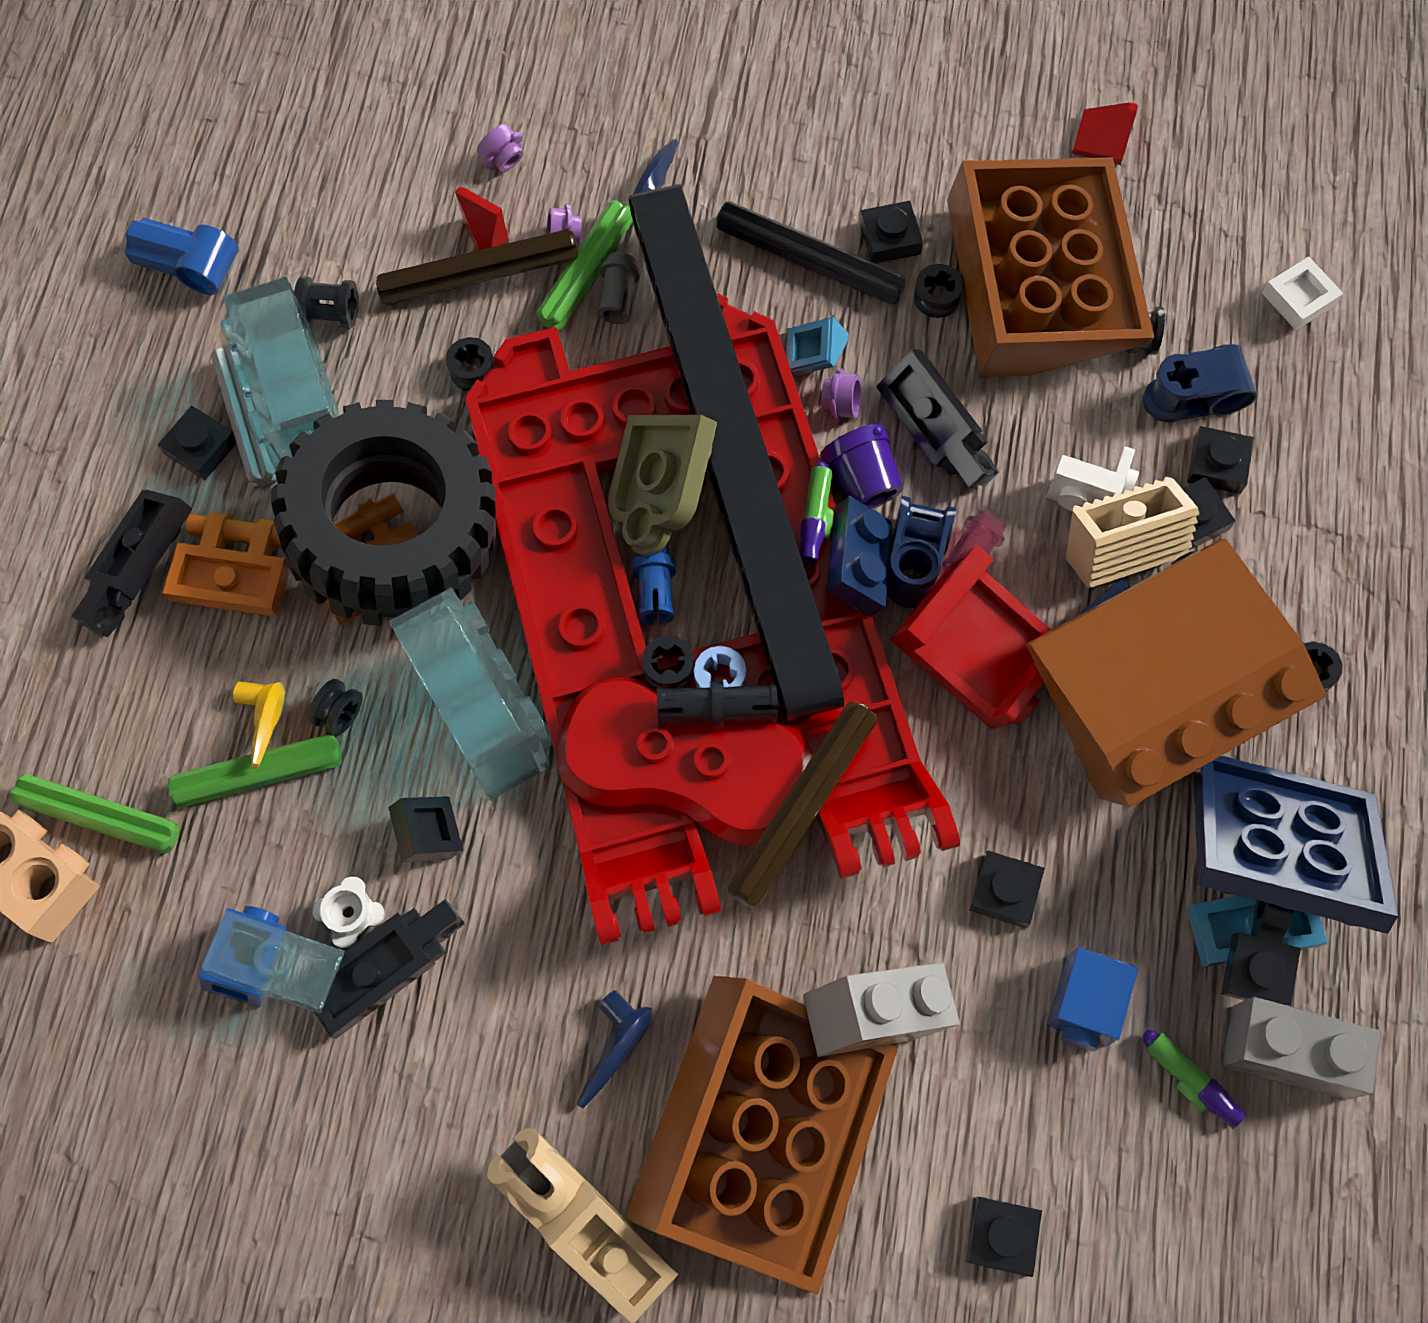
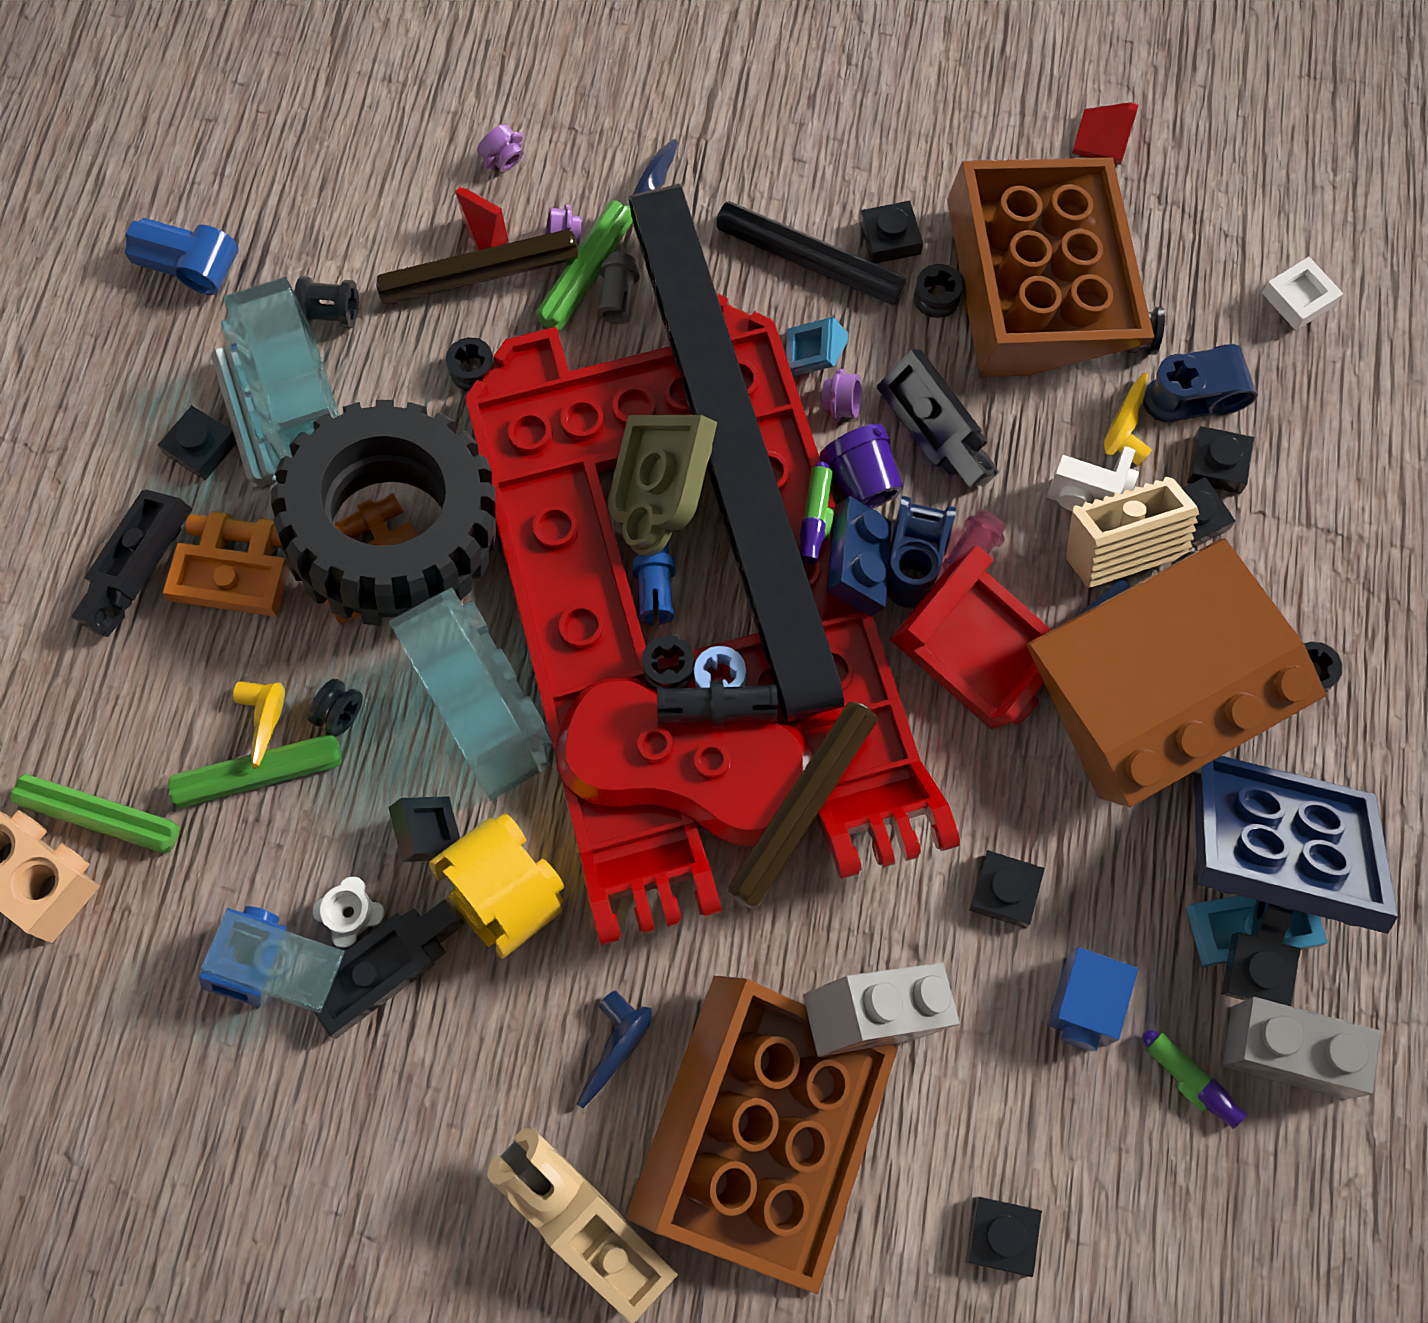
(499, 885): none -> yellow brick
(1126, 419): none -> yellow bar

